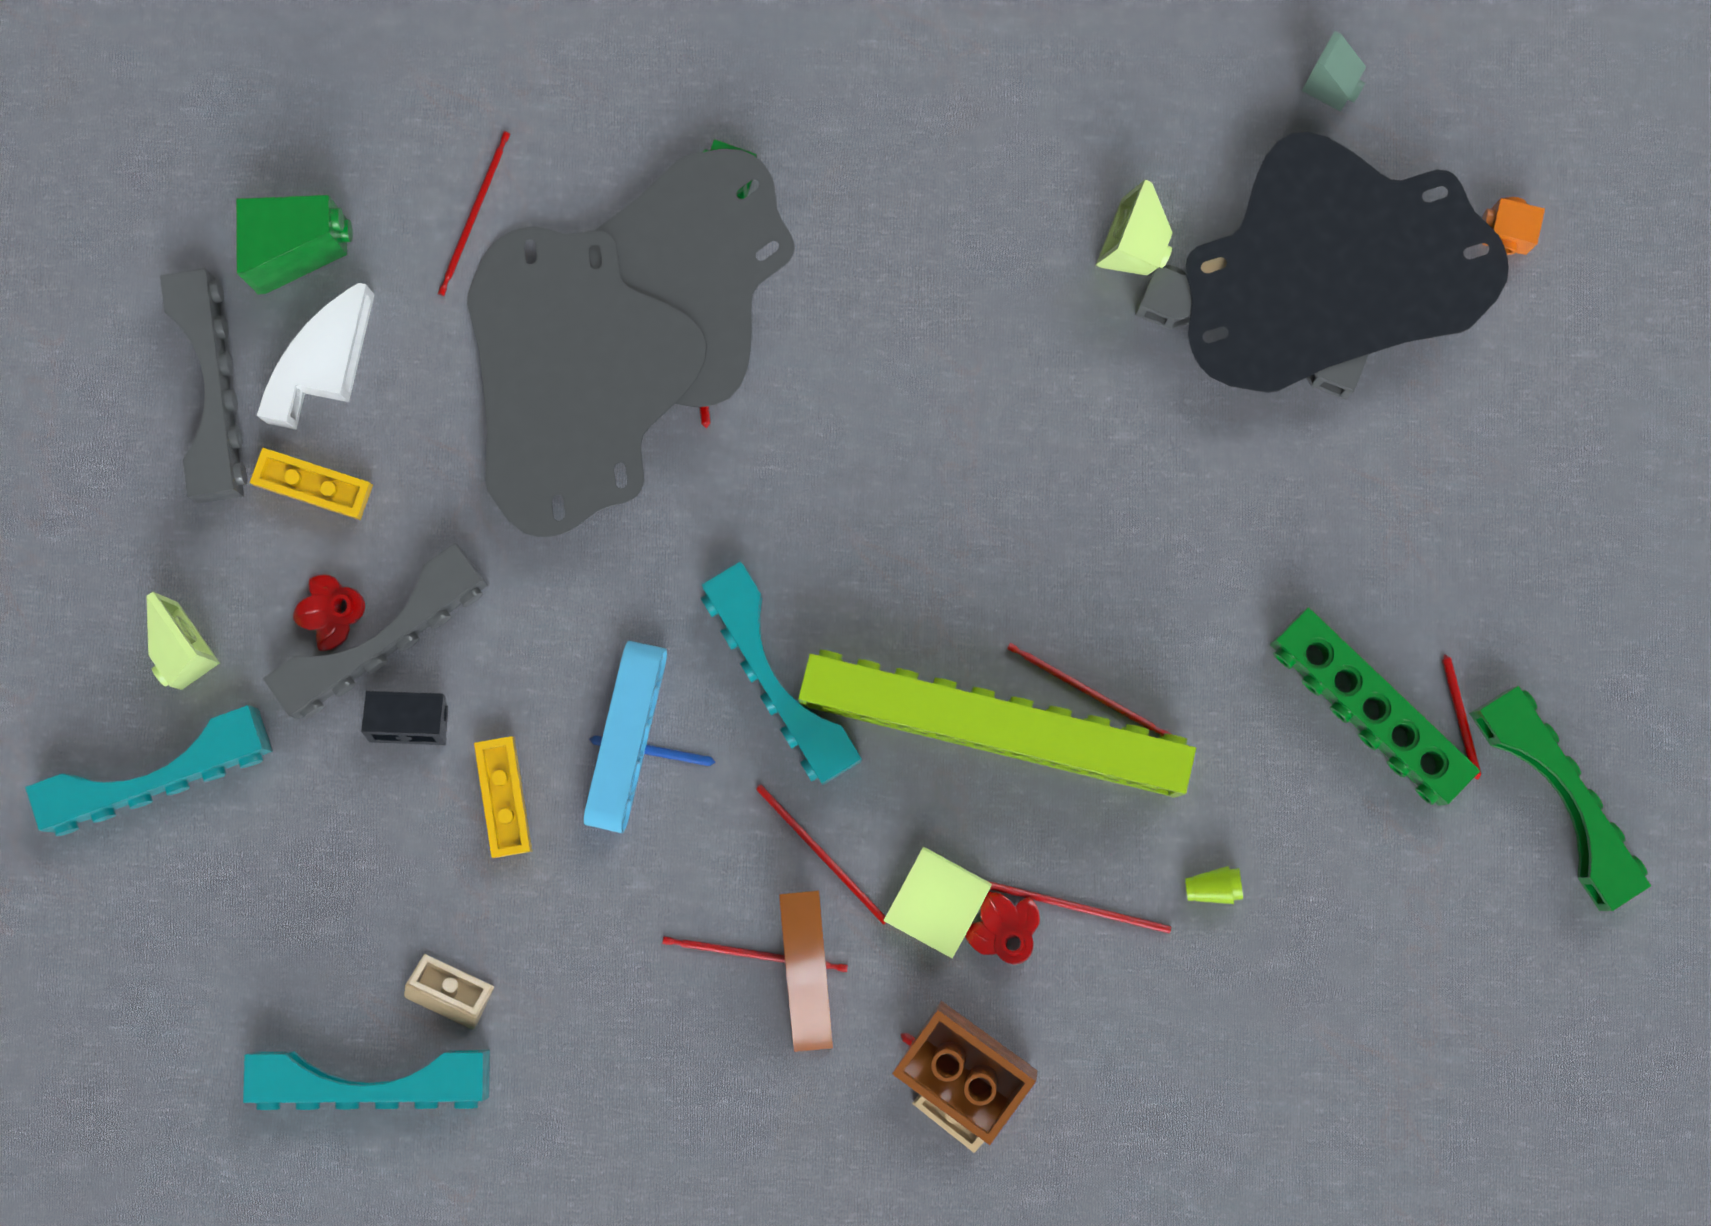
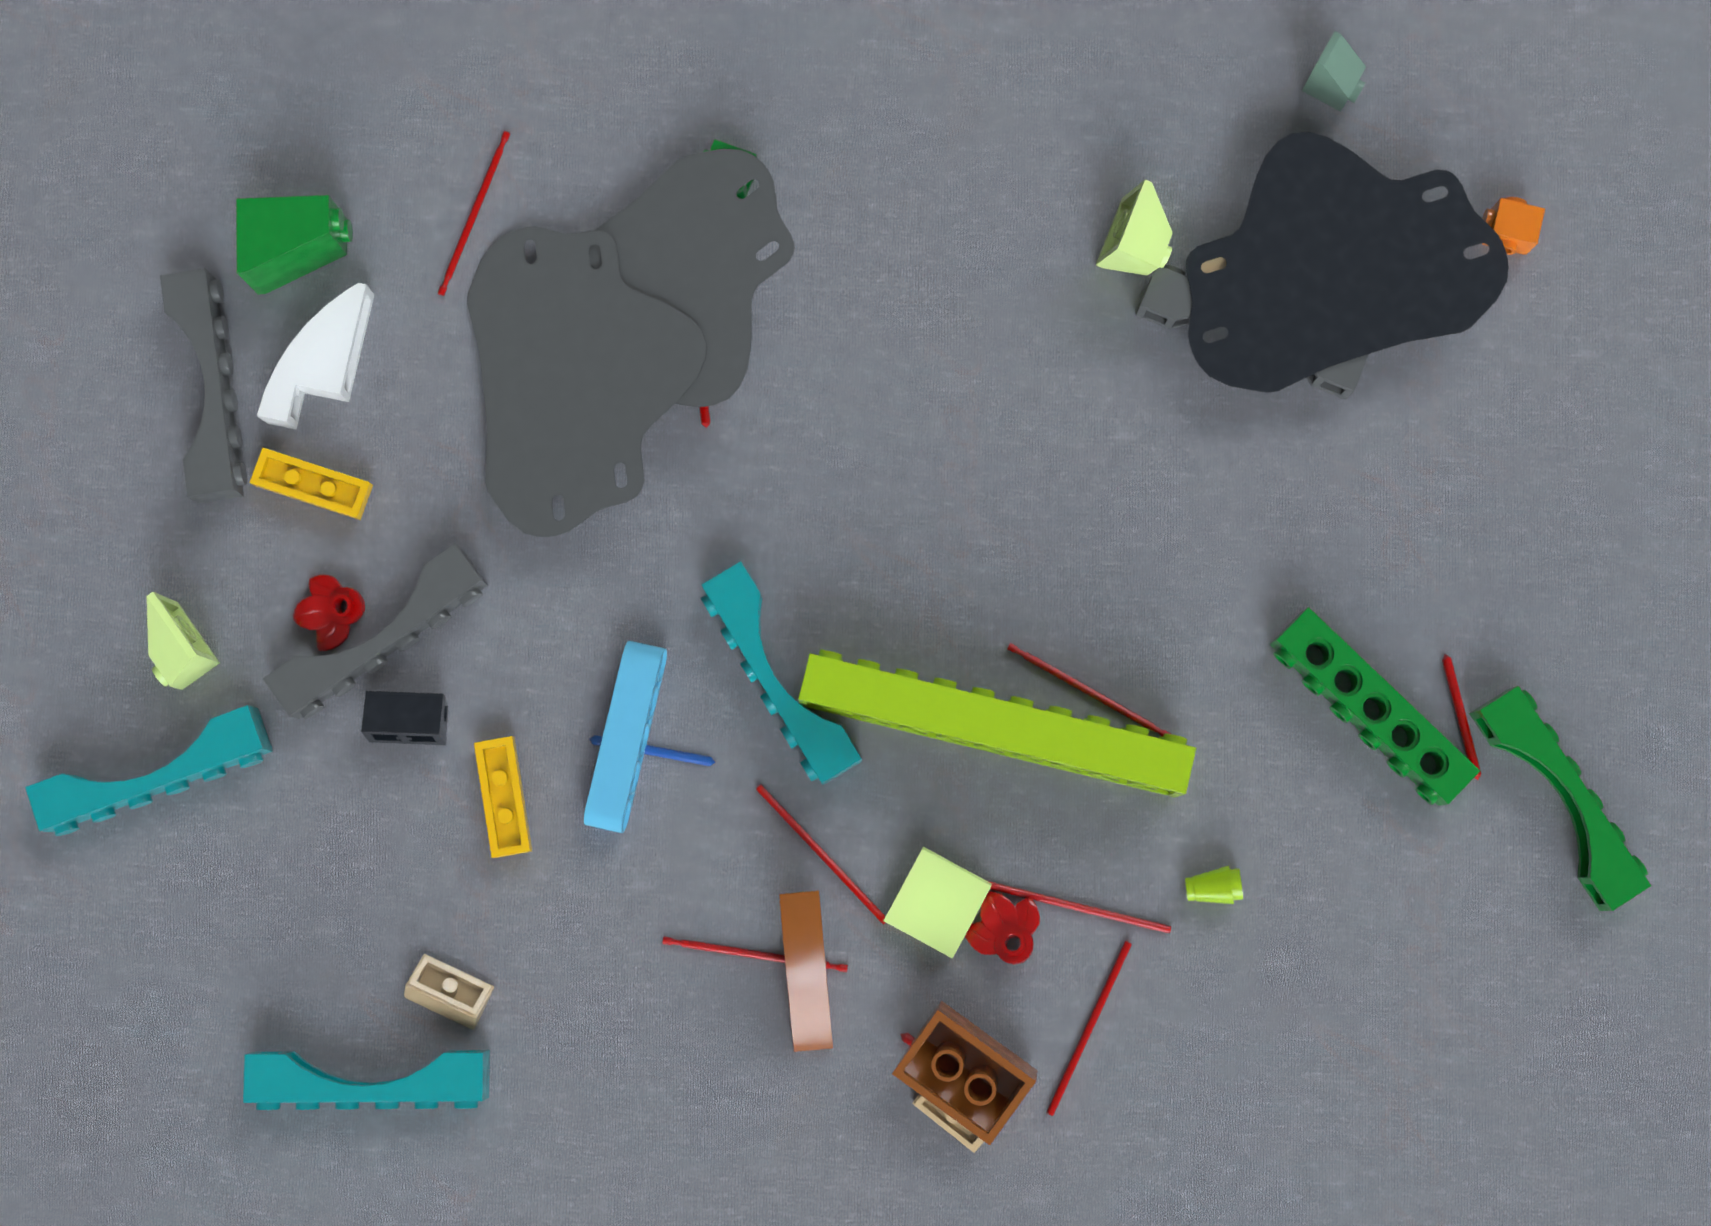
(1089, 1028): none -> red piece

